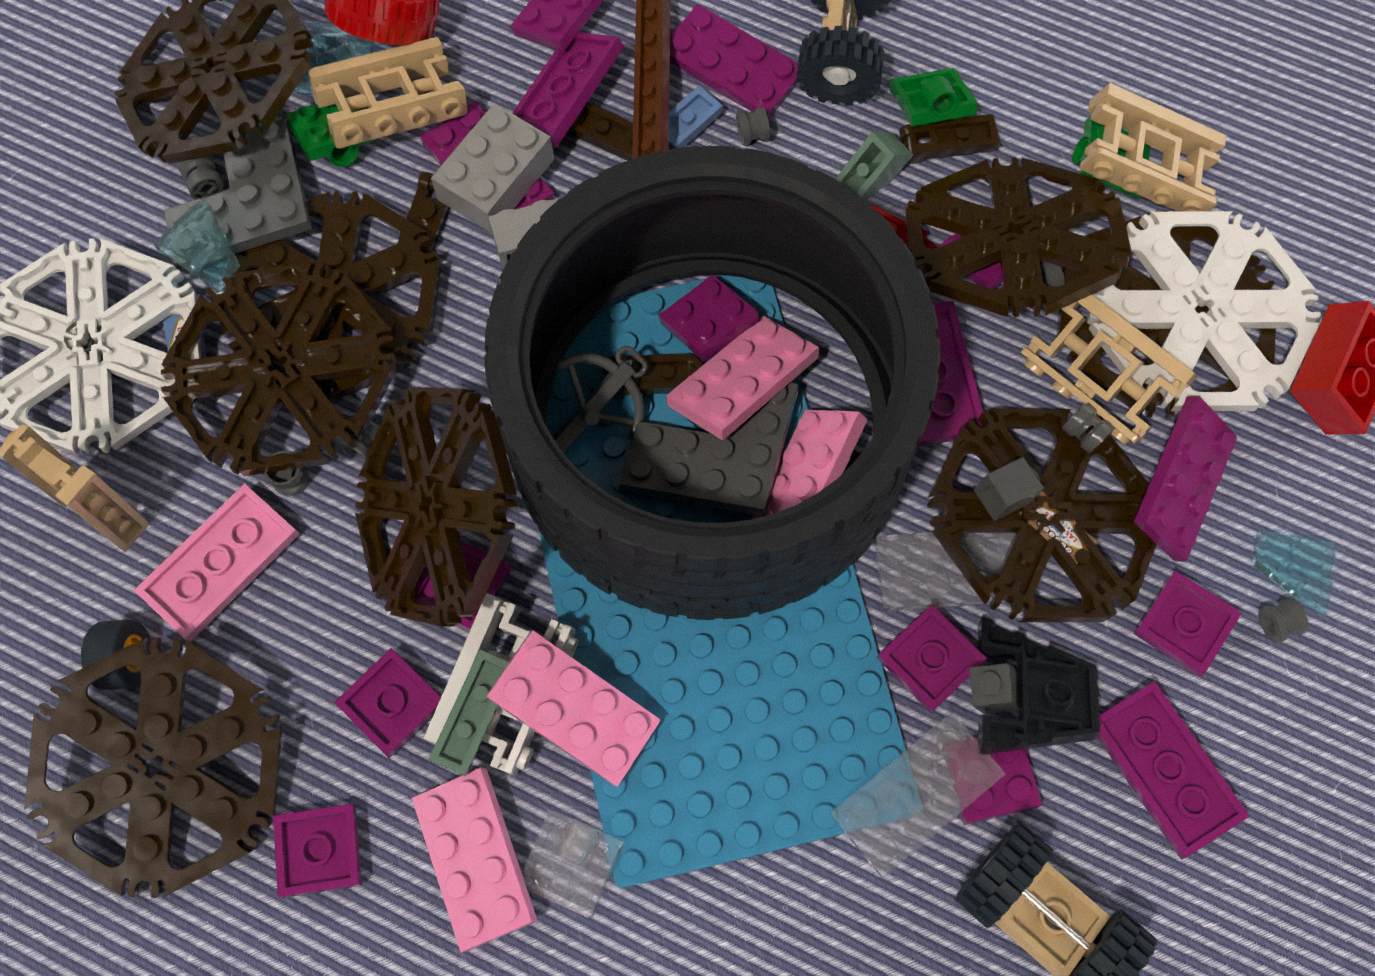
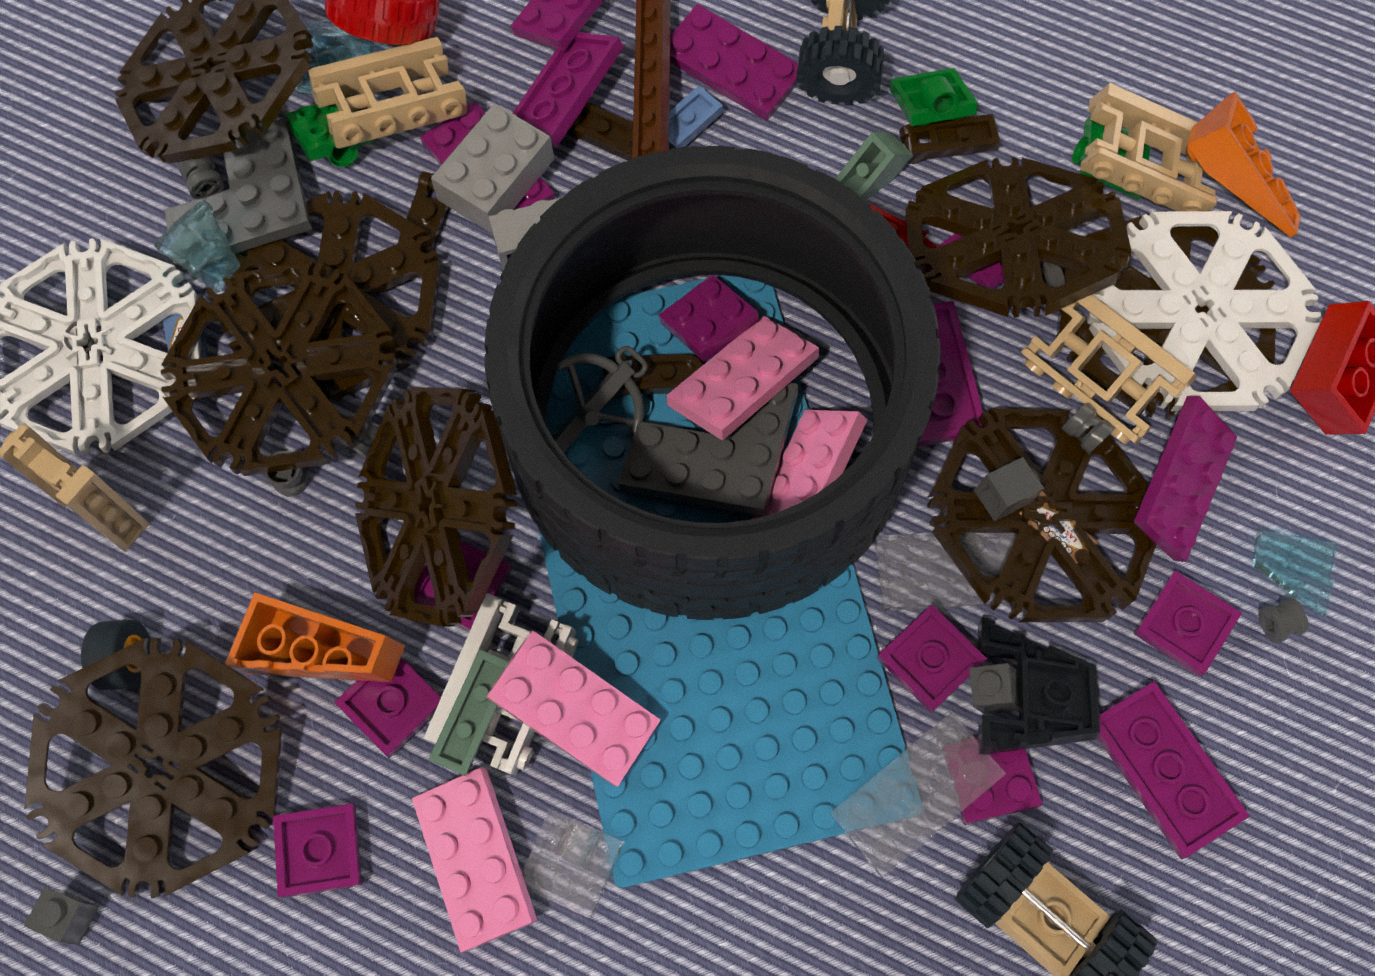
(61, 916): none -> dark grey brick
(216, 562): bright pink plate -> none
(303, 643): none -> orange wedge
(752, 125): dark grey wheel -> none
(1230, 155): none -> orange wedge

